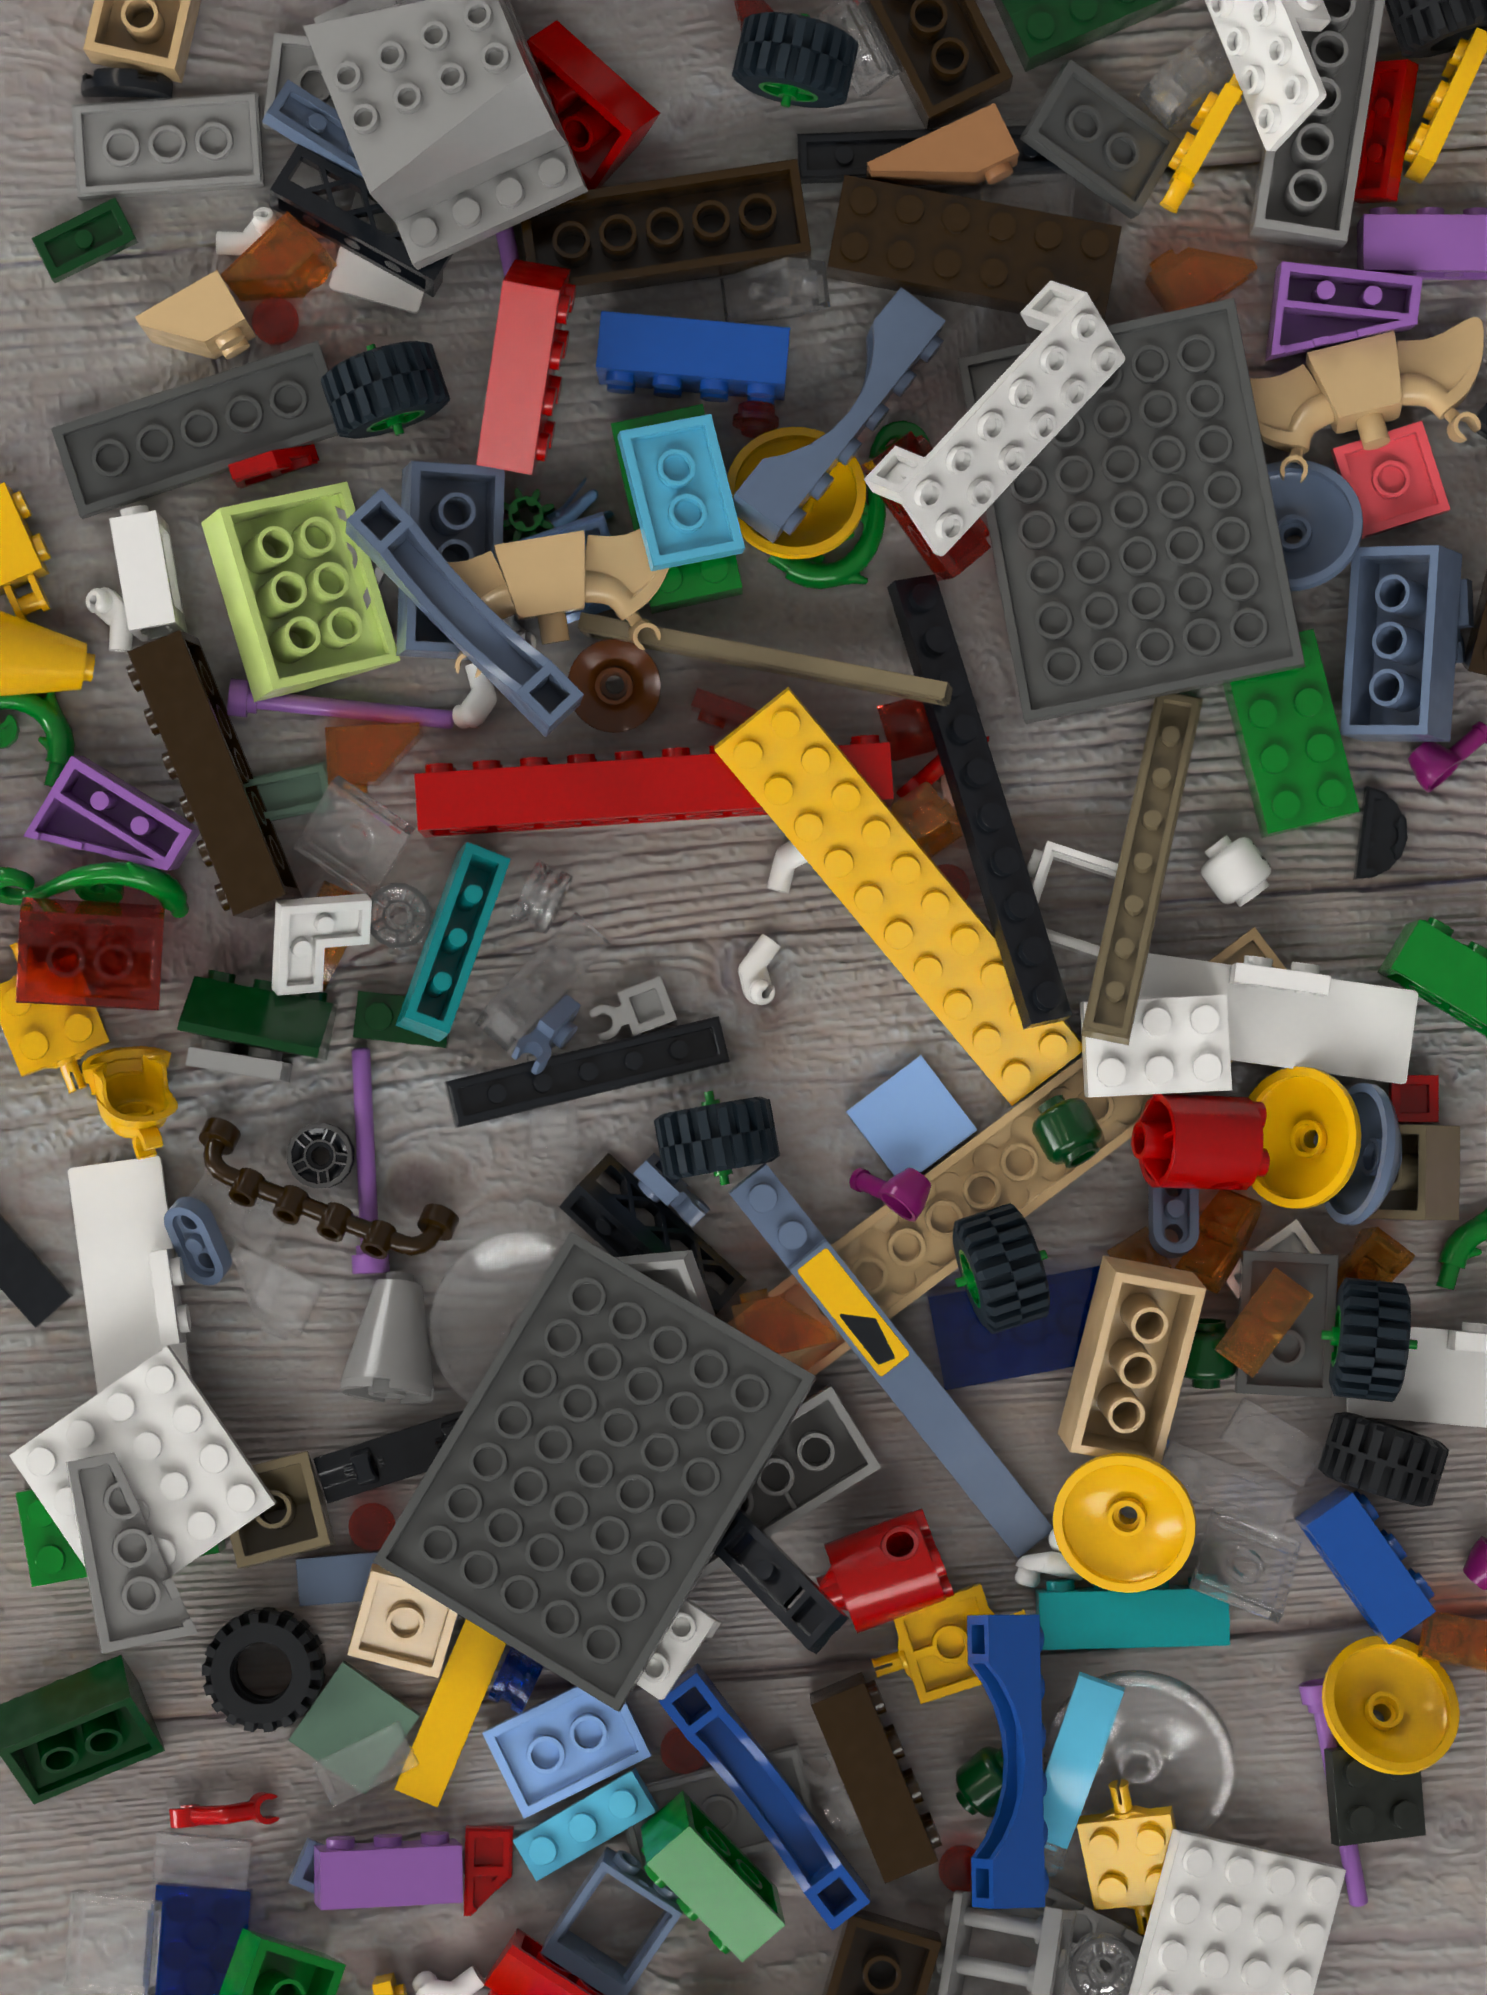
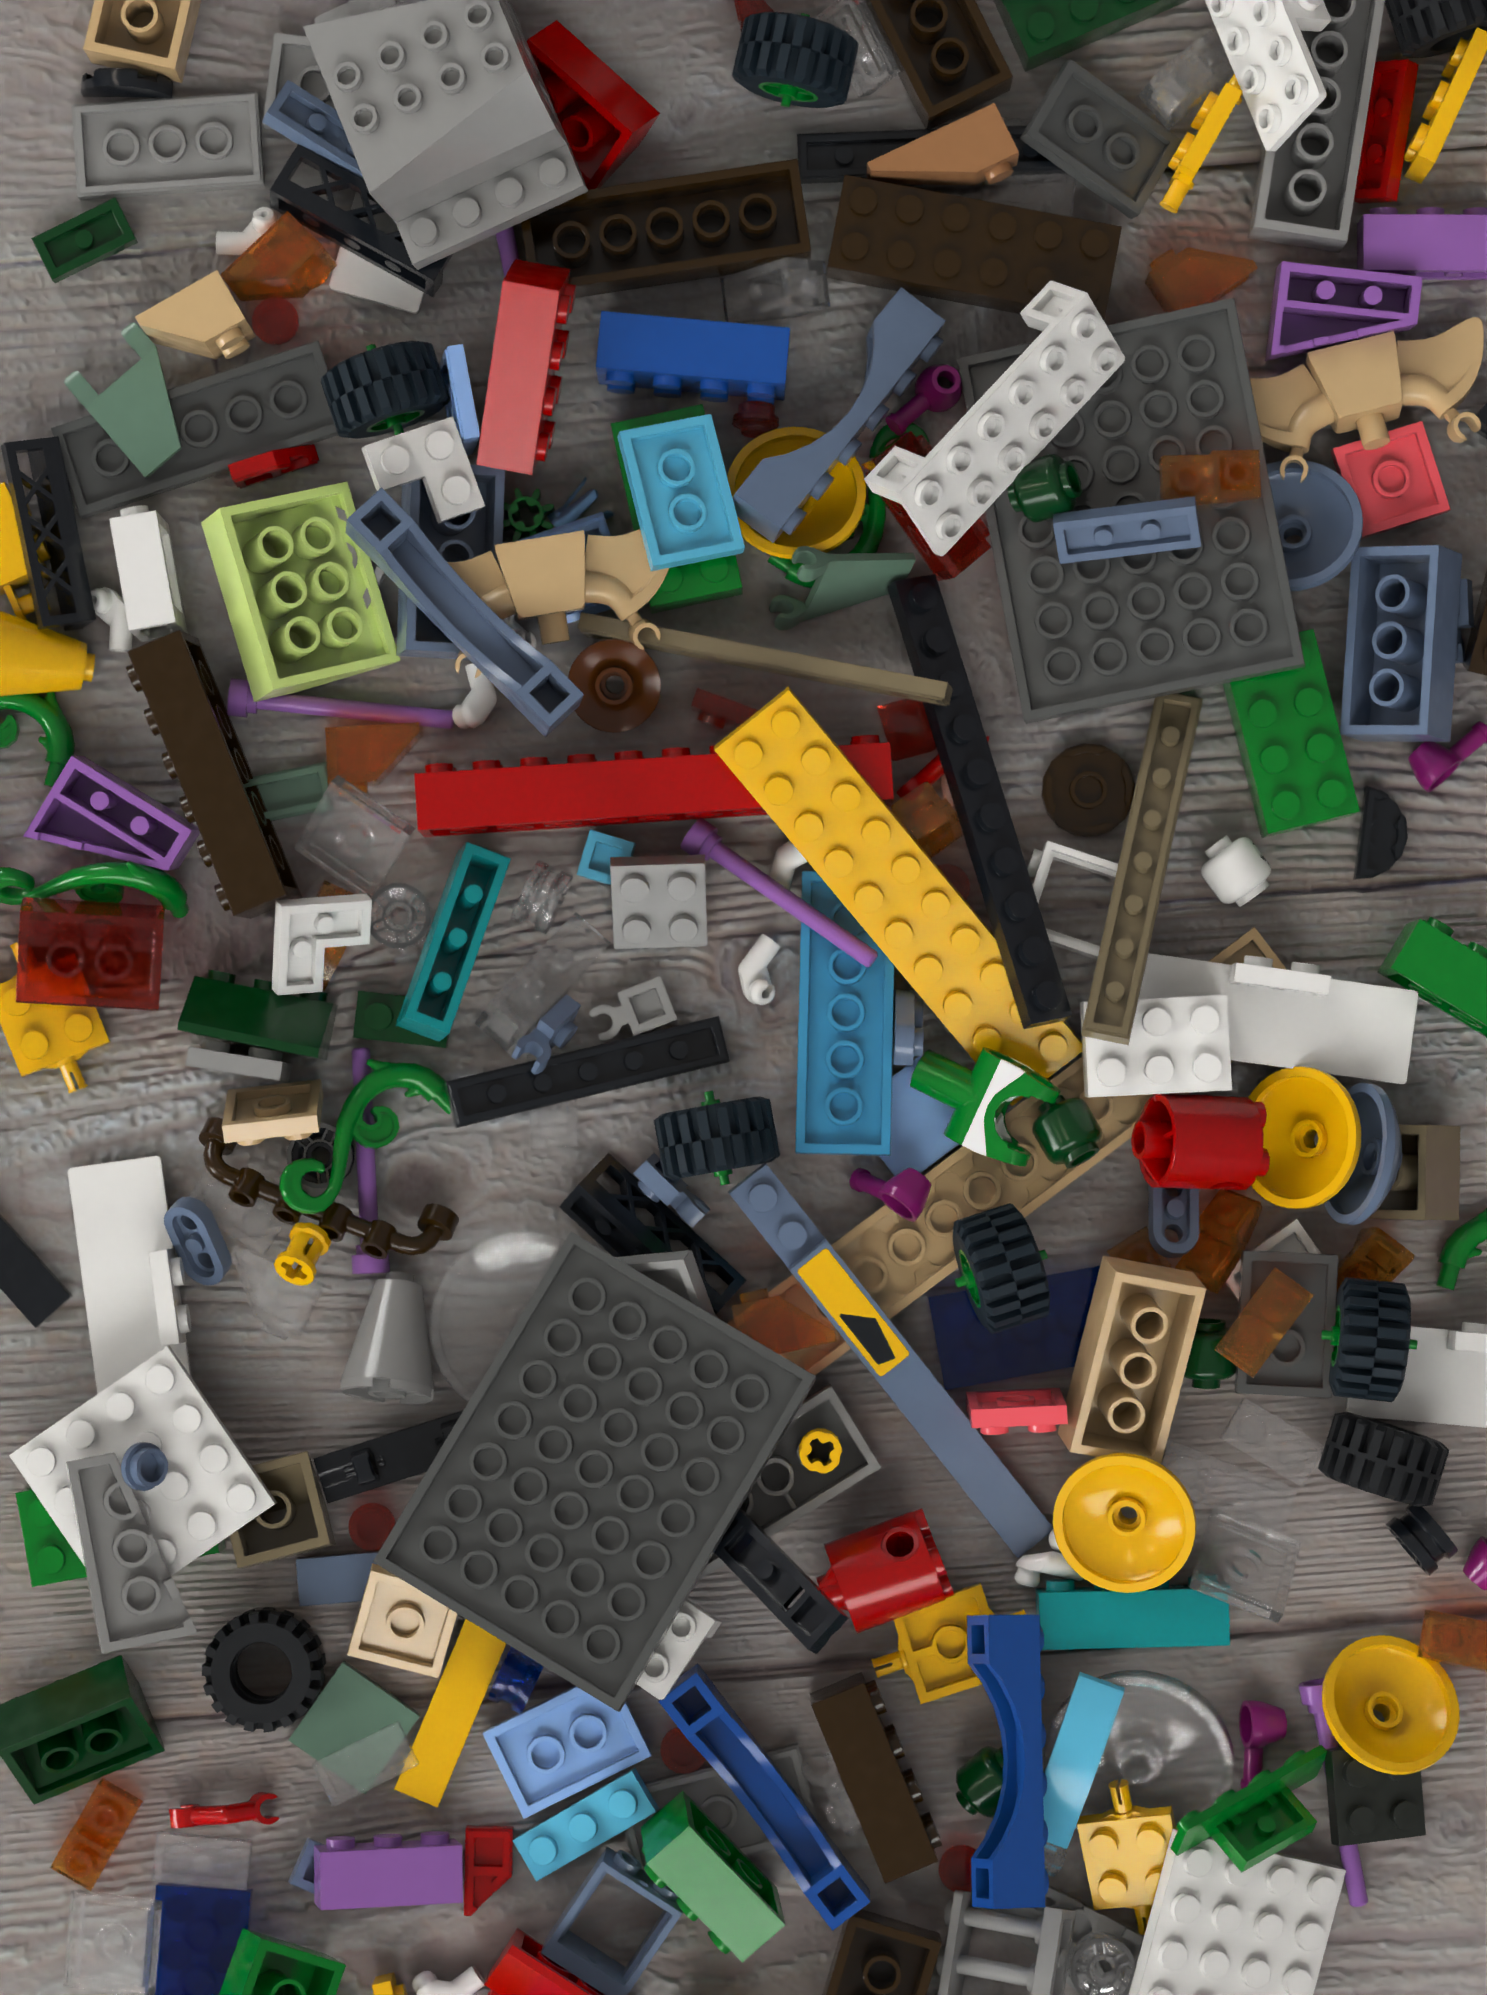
(58, 530): none -> black fence
(96, 1834): none -> clear orange slope
(132, 1093): yellow helmet -> none
(134, 407): none -> sand green flag
(144, 1466): none -> sand blue plate
(273, 1111): none -> tan plate
(302, 1253): none -> yellow bush
(350, 1125): none -> green plant
(437, 458): none -> white plate
(461, 403): none -> light blue tile
(597, 854): none -> medium azure plate
(658, 901): none -> light grey plate
(703, 839): none -> medium lavender piece
(816, 1464): none -> yellow bush
(839, 582): none -> sand green flag
(842, 1039): none -> dark azure plate
(907, 1027): none -> sand blue plate
(928, 397): none -> magenta bar
(982, 1099): none -> green connector
(1000, 1409): none -> coral plate
(1045, 488): none -> dark green head
(1087, 790): none -> dark brown tile
(1127, 530): none -> sand blue plate
(1211, 478): none -> clear orange slope
(1258, 1727): none -> magenta bar
(1258, 1817): none -> green bracket
(1367, 1563): blue brick -> none
(1416, 1099): red plate -> none
(1422, 1538): none -> black wheel

